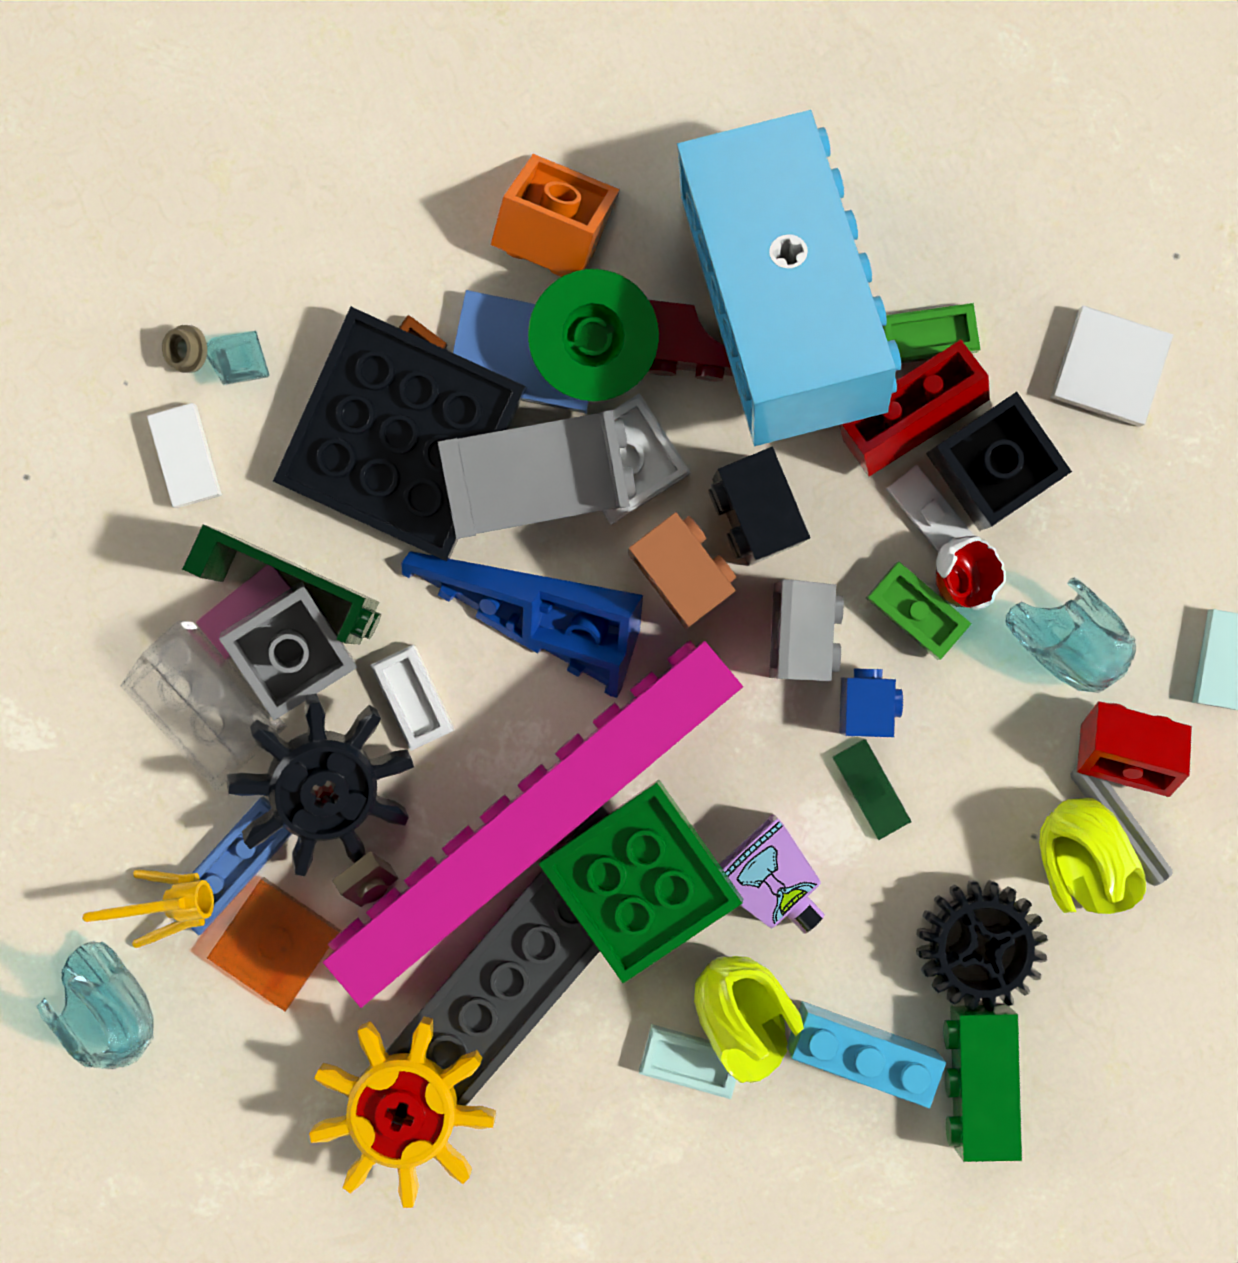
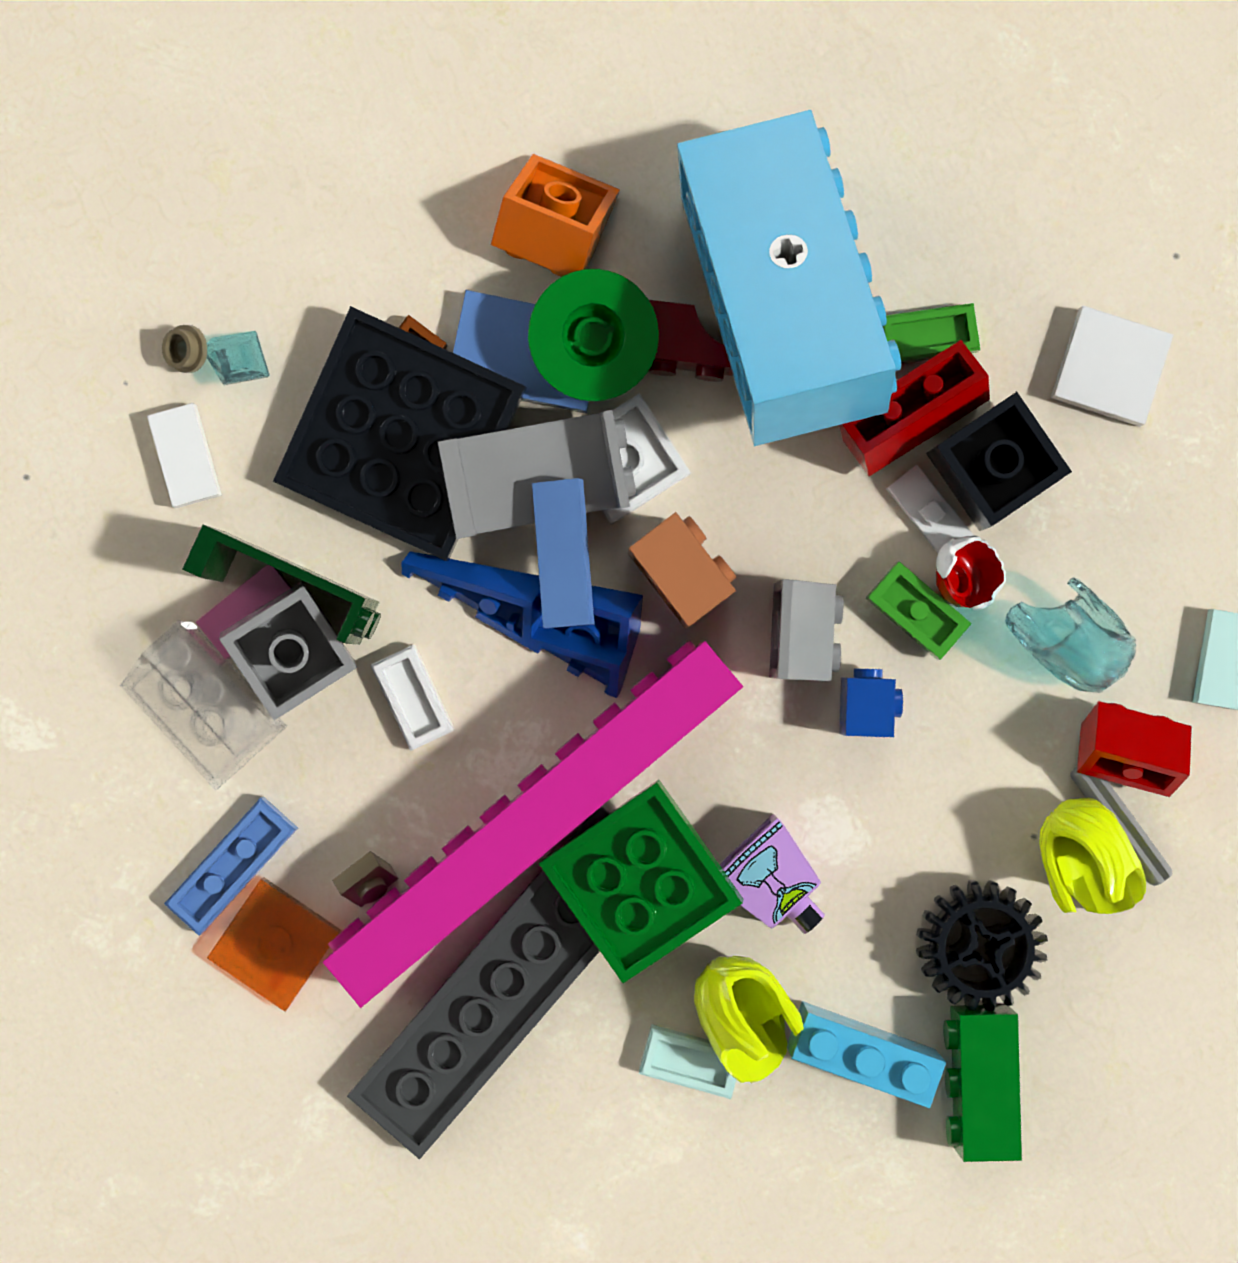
(104, 1012): clear light blue hair -> none
(187, 902): yellow plant -> none
(313, 761): black gear -> none
(429, 1117): yellow gear -> none
(563, 553): none -> medium blue tile
(758, 507): black brick -> none
(871, 789): clear green piece -> none

